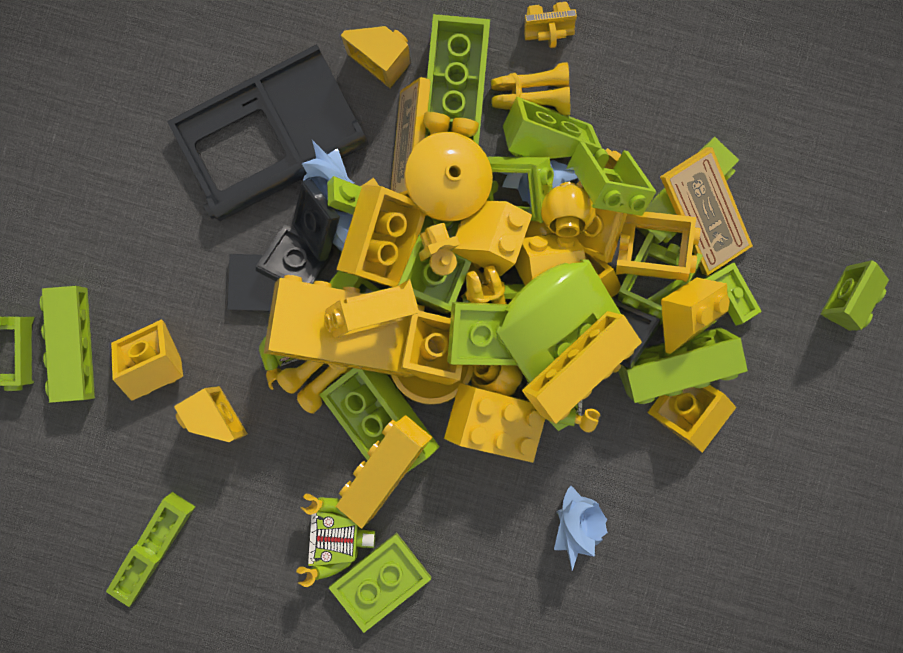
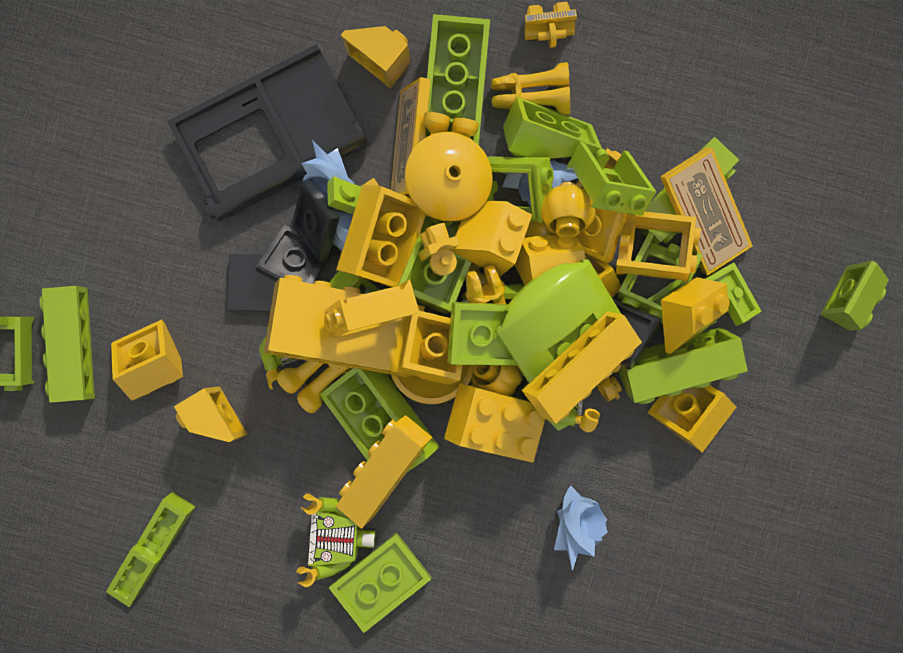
(609, 388): none -> yellow plate

